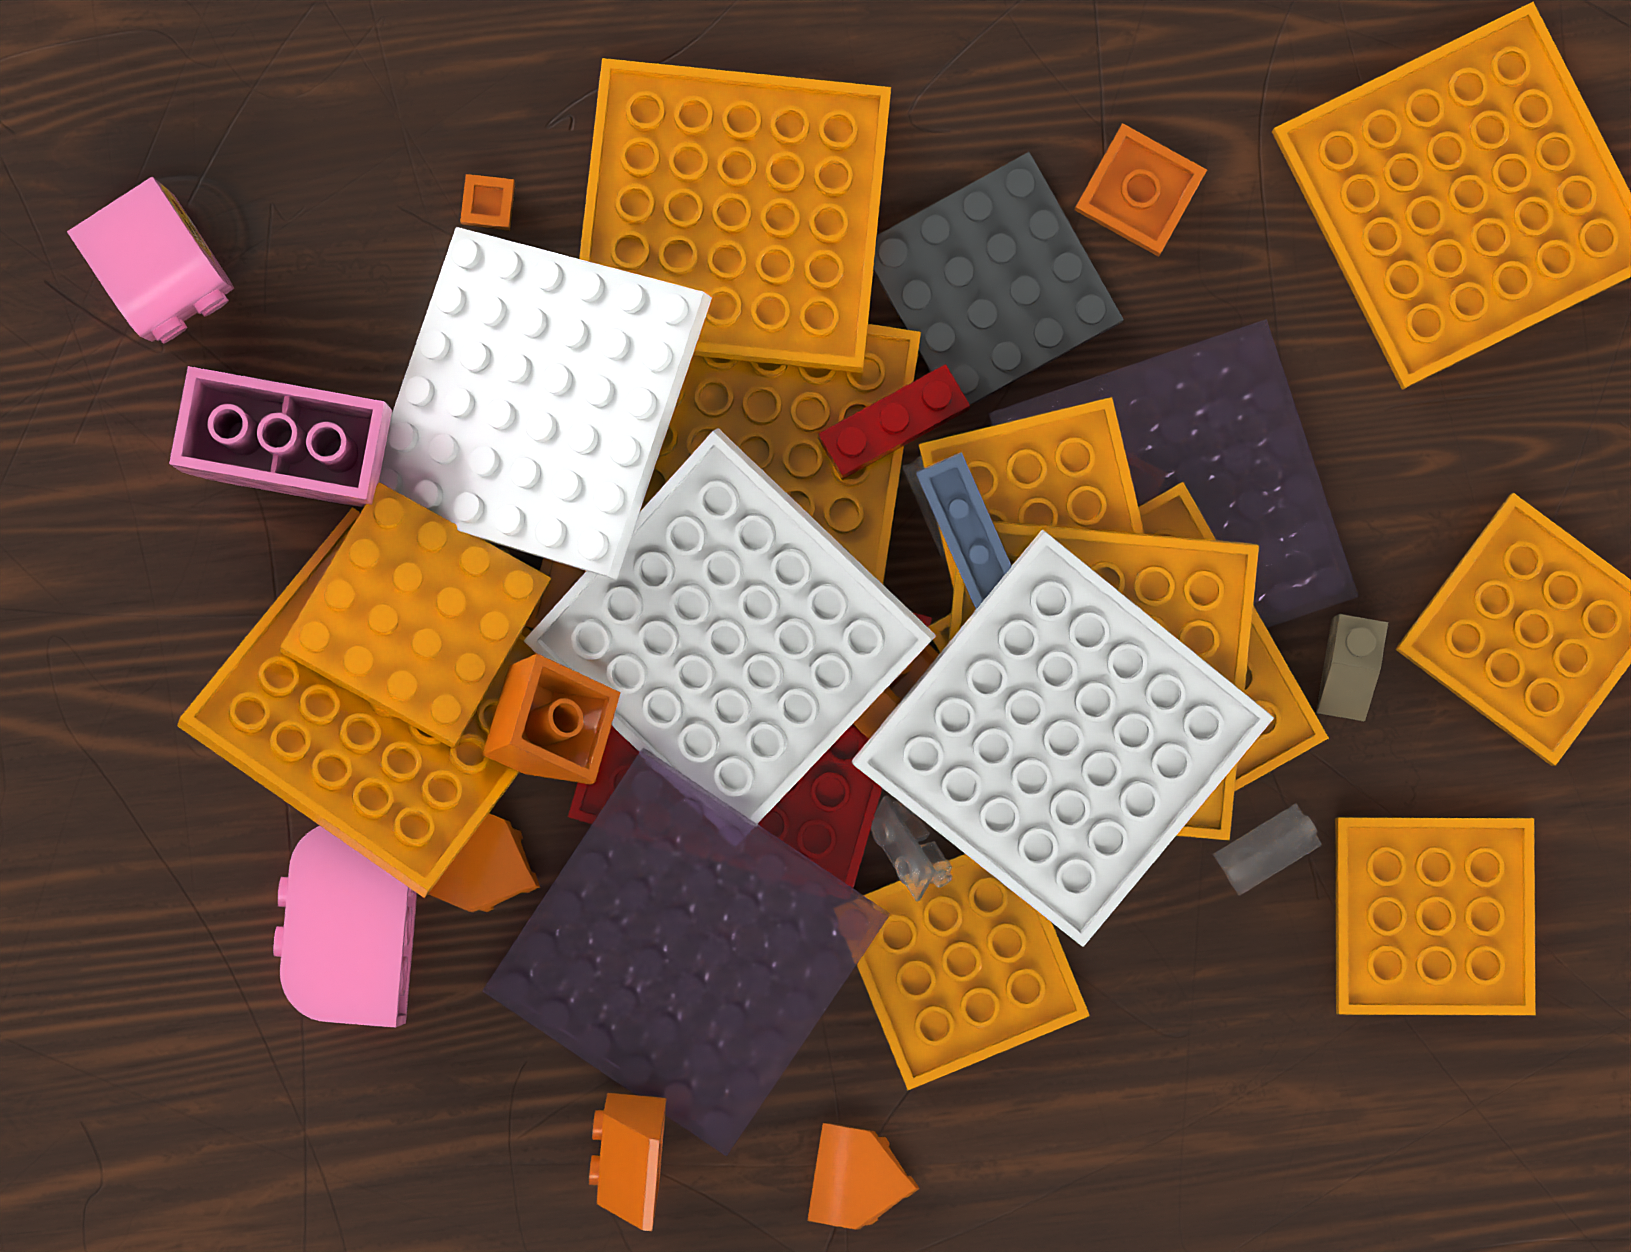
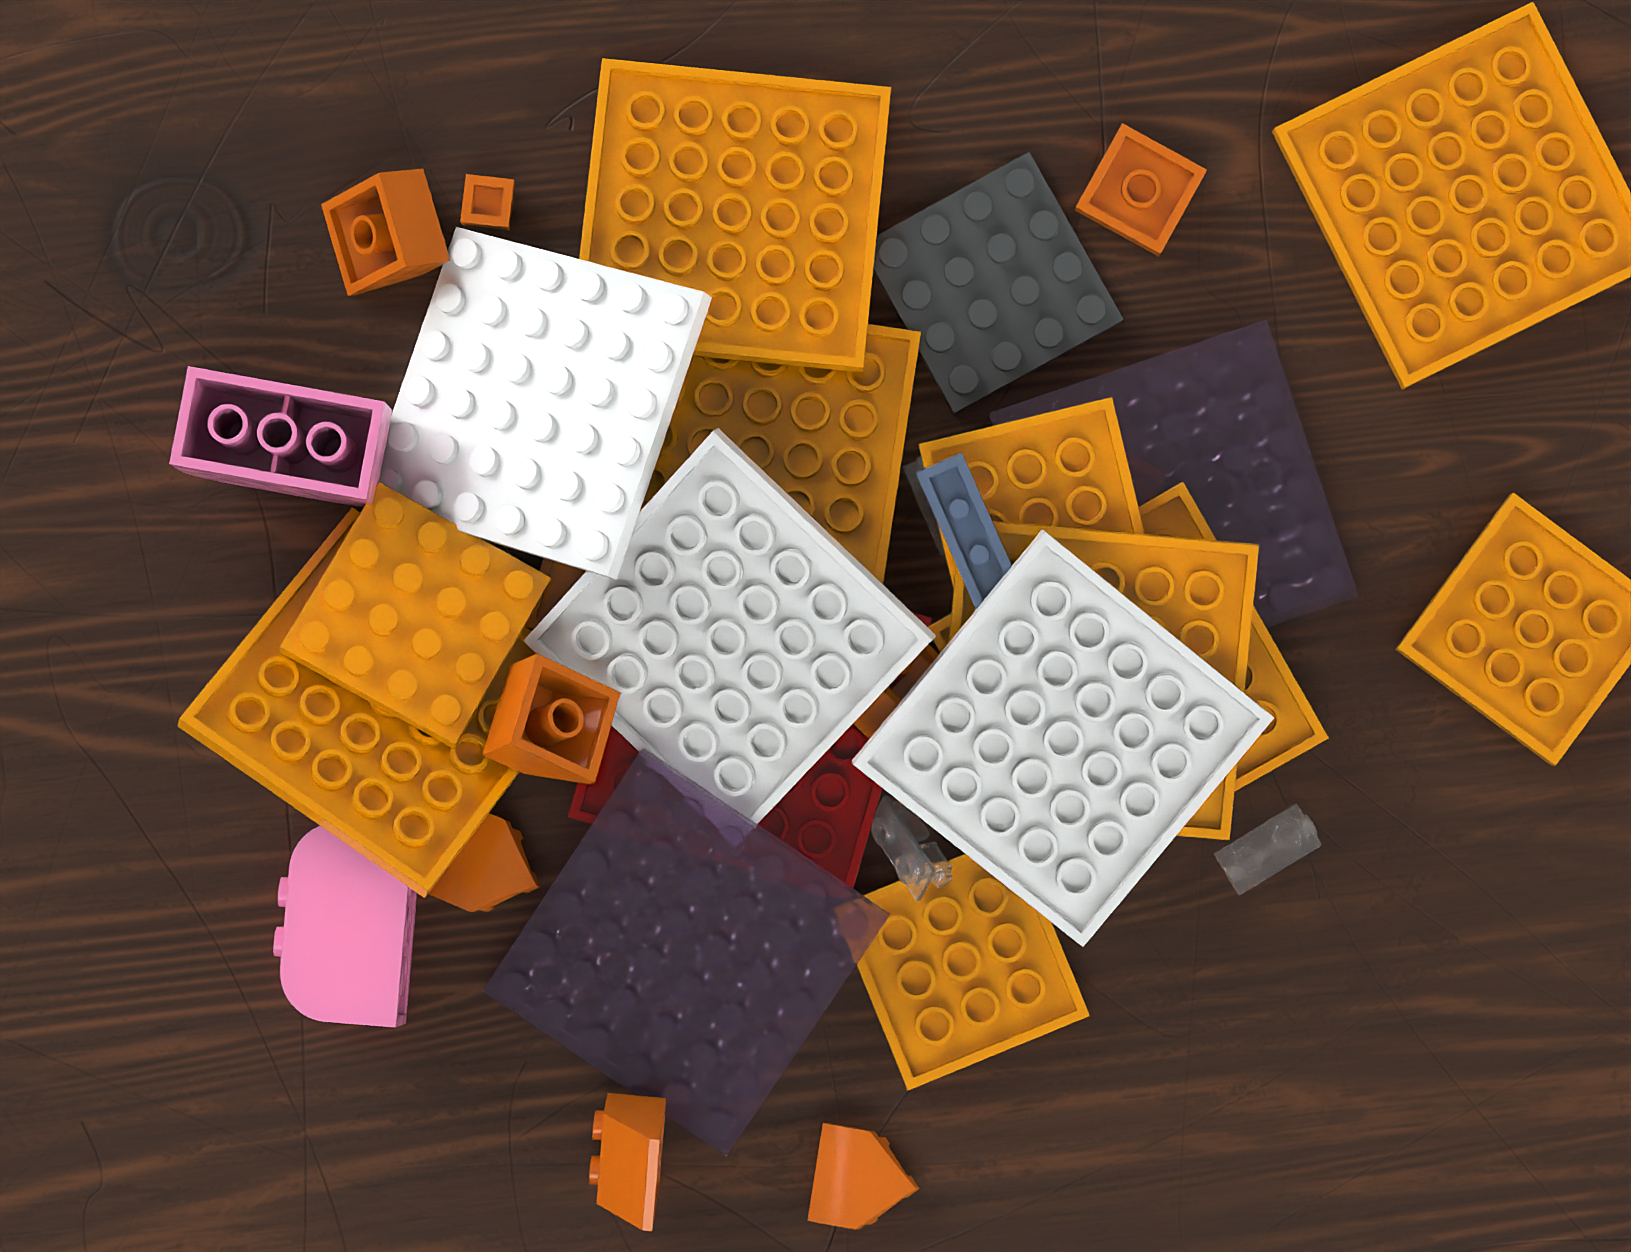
(152, 261): bright pink brick -> none
(385, 231): none -> orange slope
(893, 421): red plate -> none
(1351, 666): dark tan slope -> none
(1435, 916): light orange plate -> none

